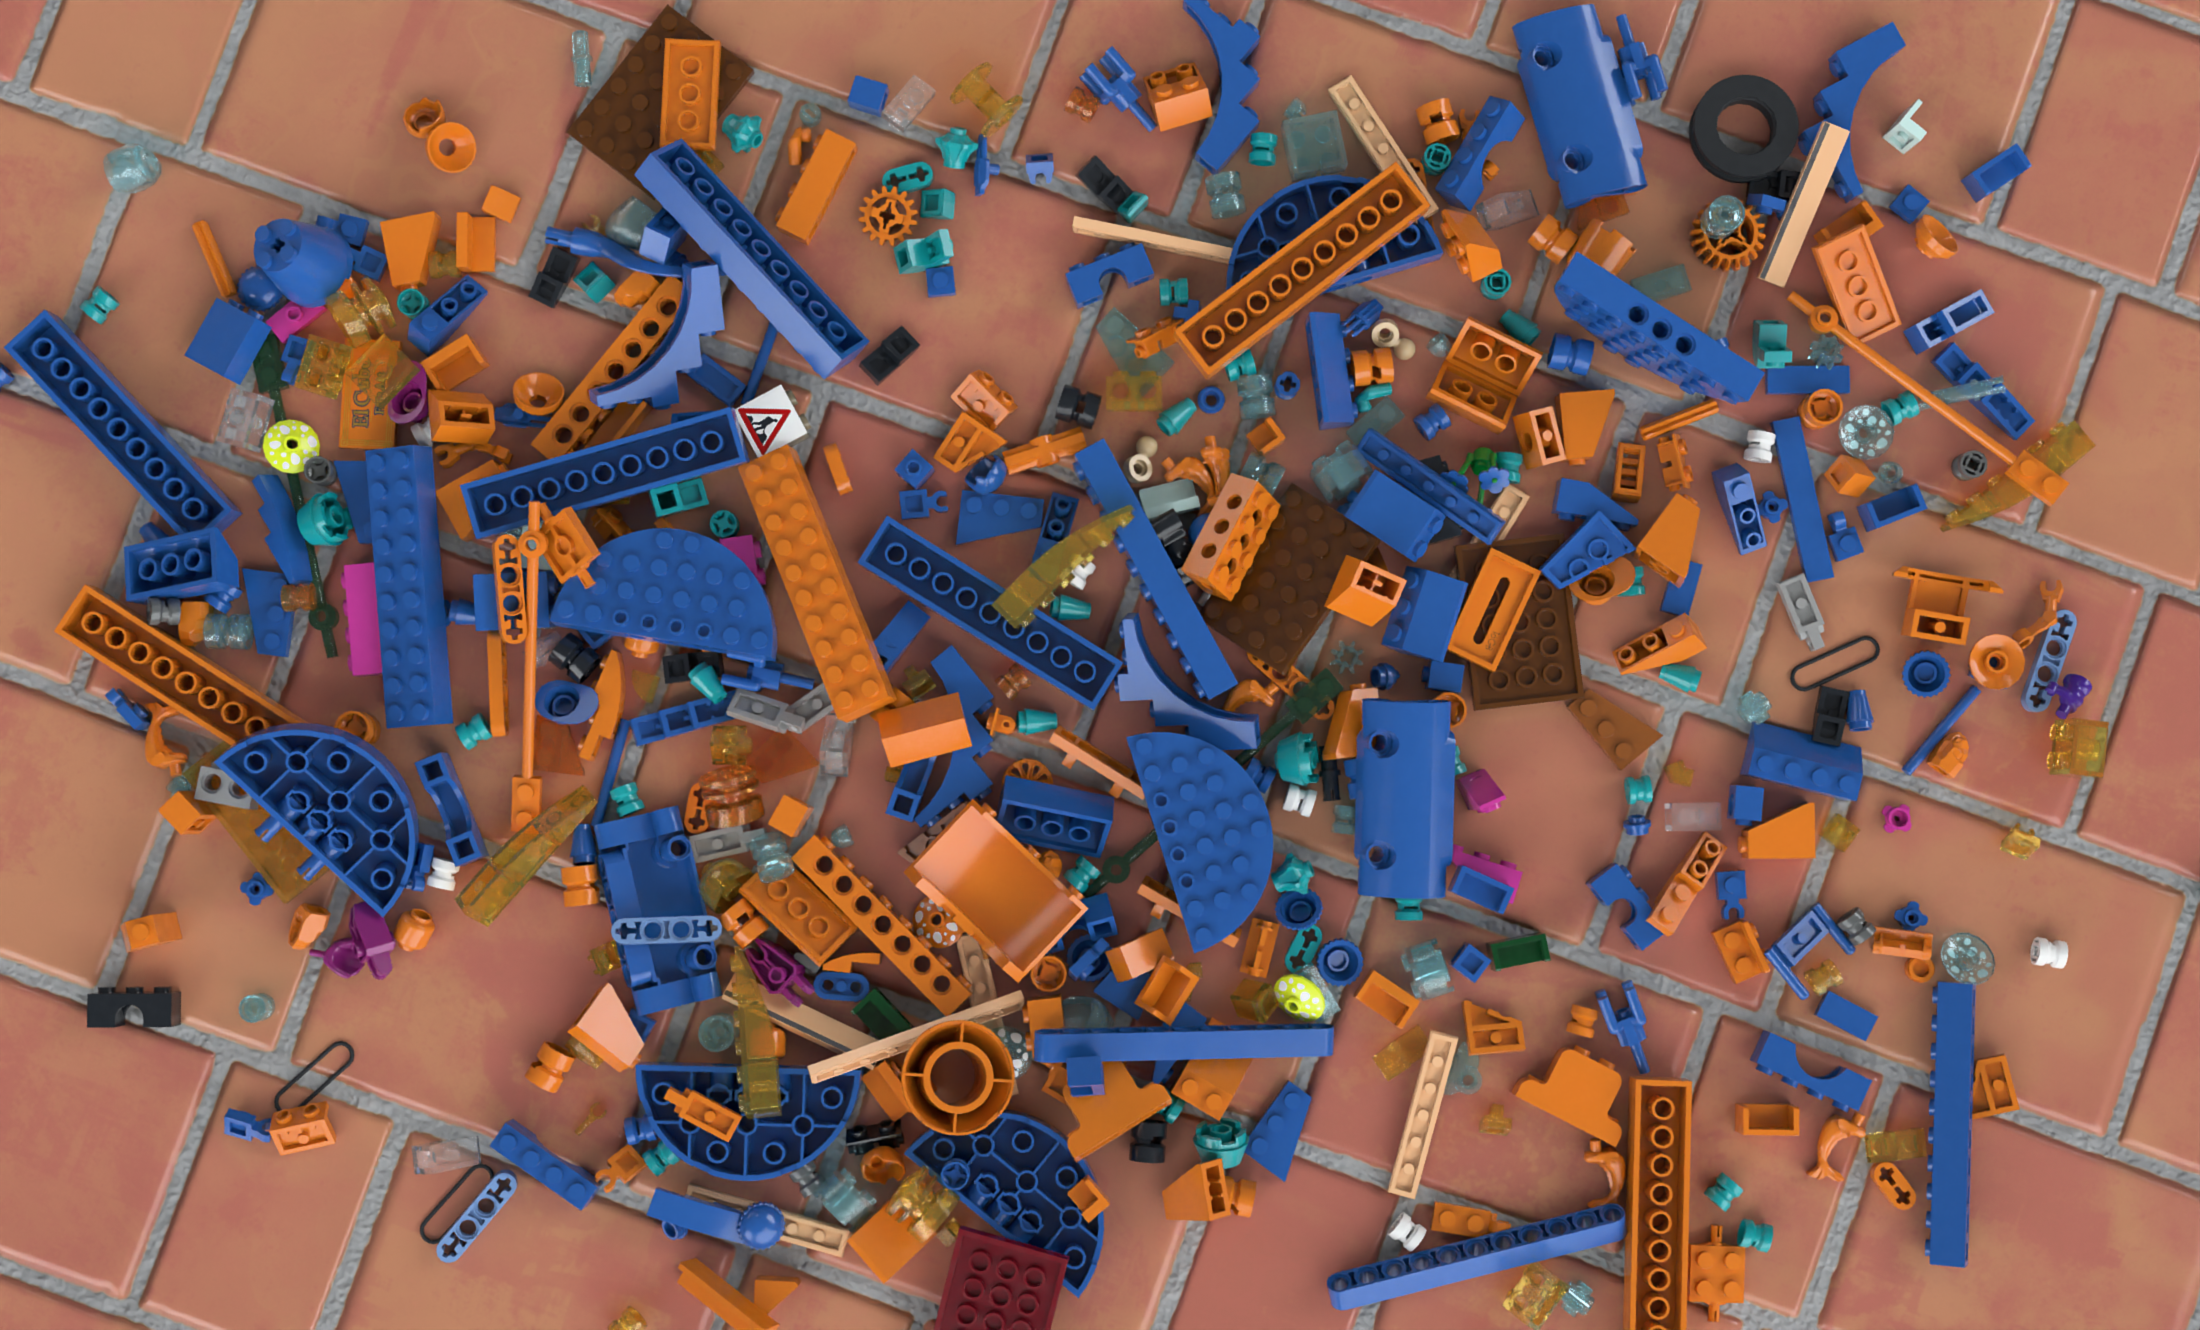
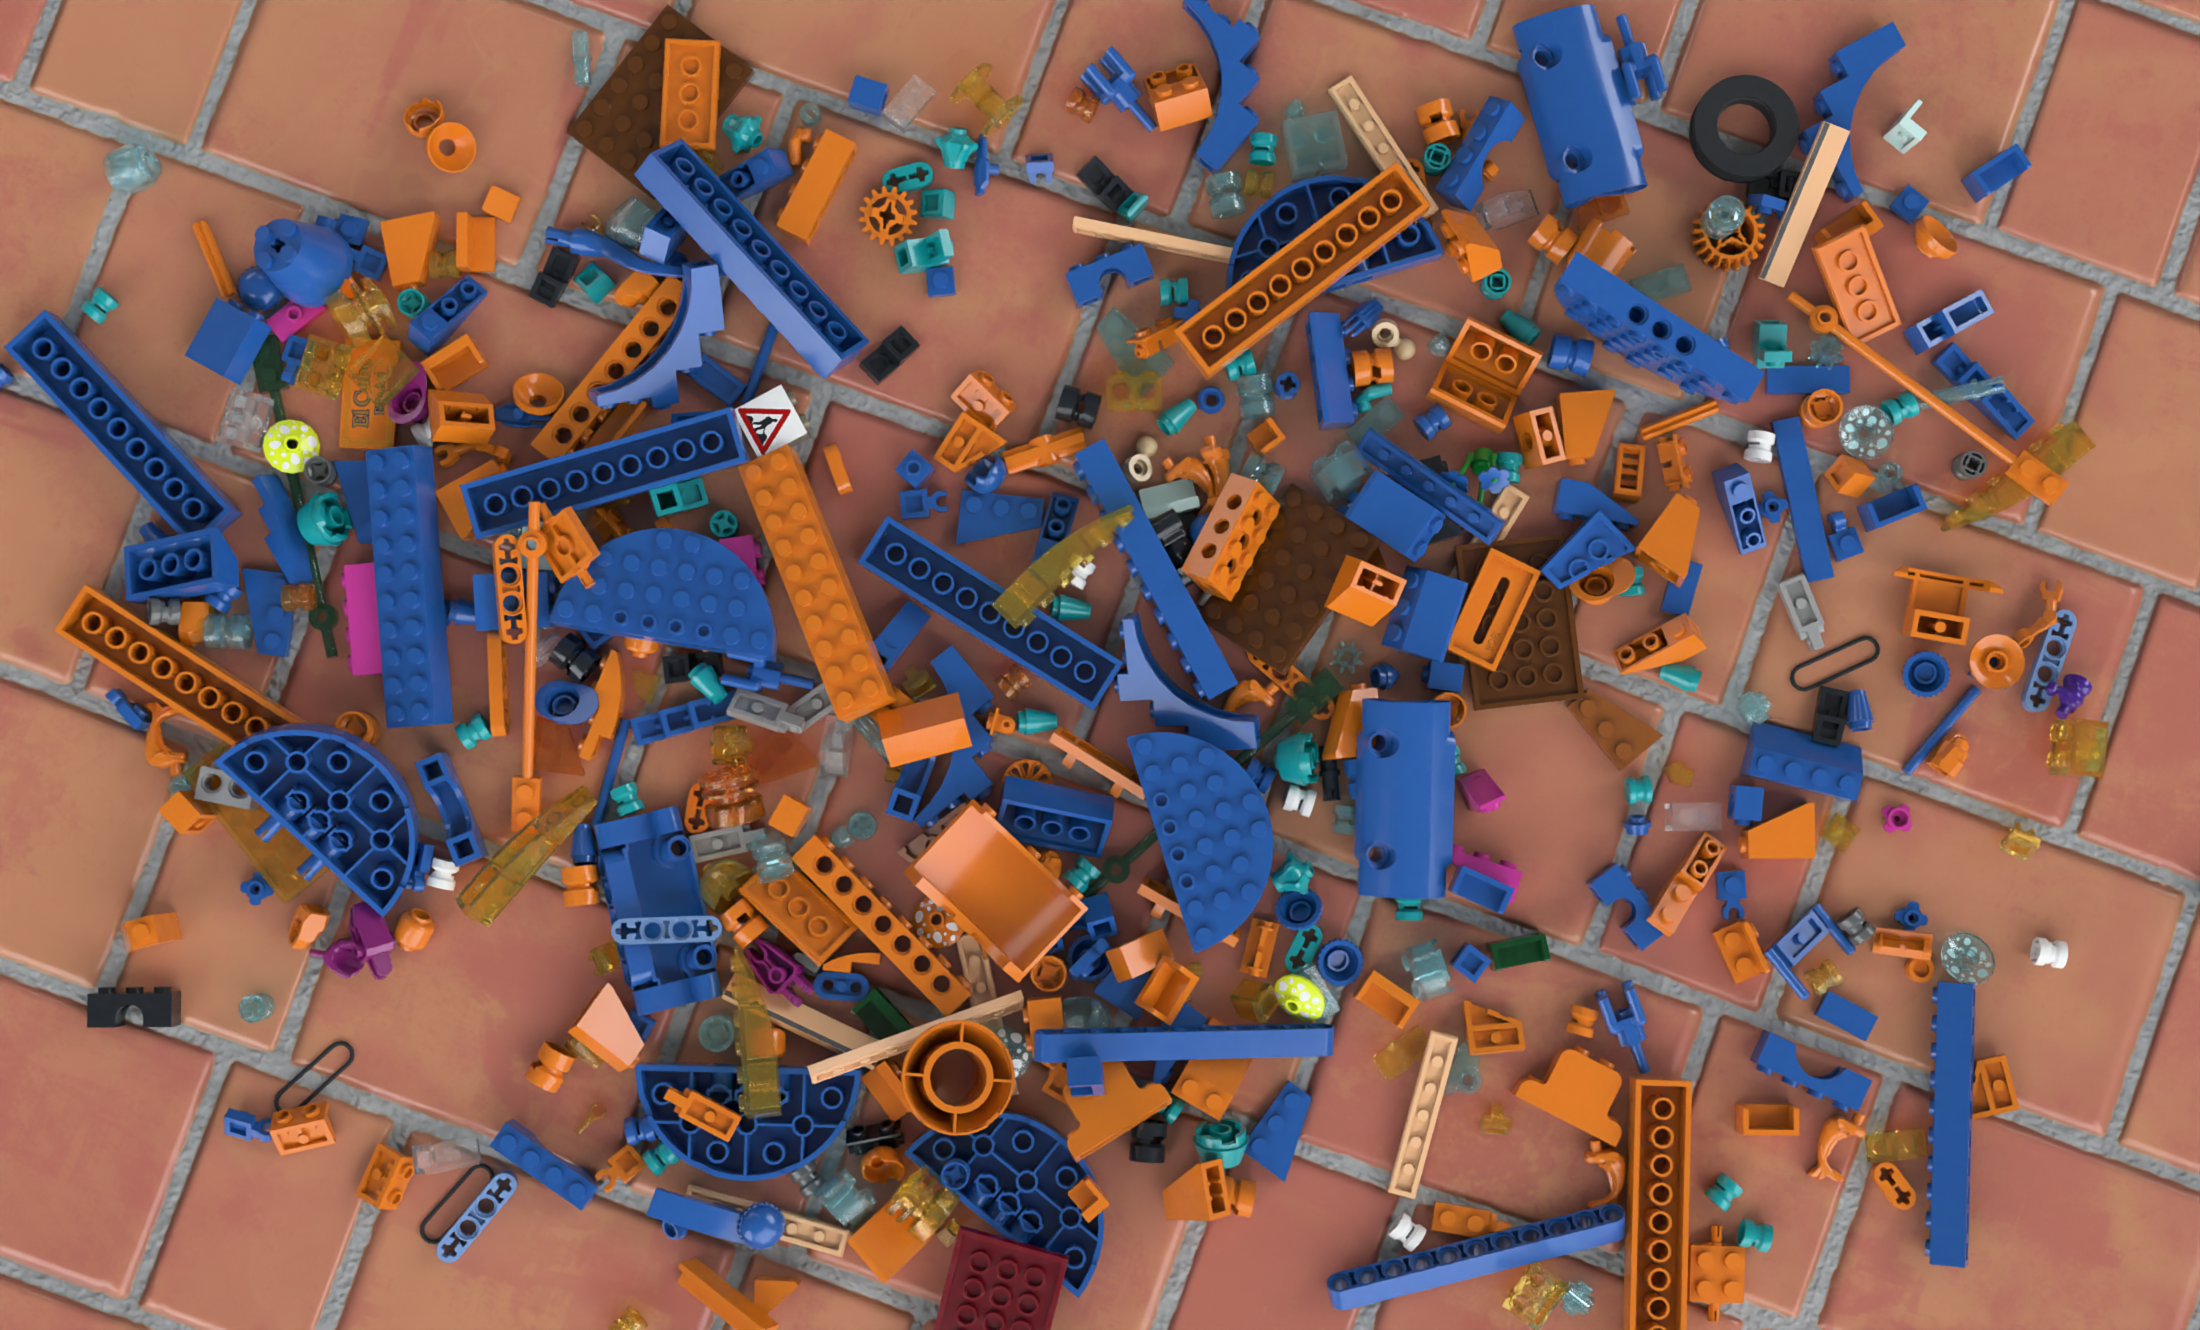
(385, 1178): none -> orange bracket
(758, 173): none -> blue slope
(860, 822): none -> clear light blue wheel
(872, 735): none -> clear light blue axle
(1252, 183): none -> clear yellow wheel

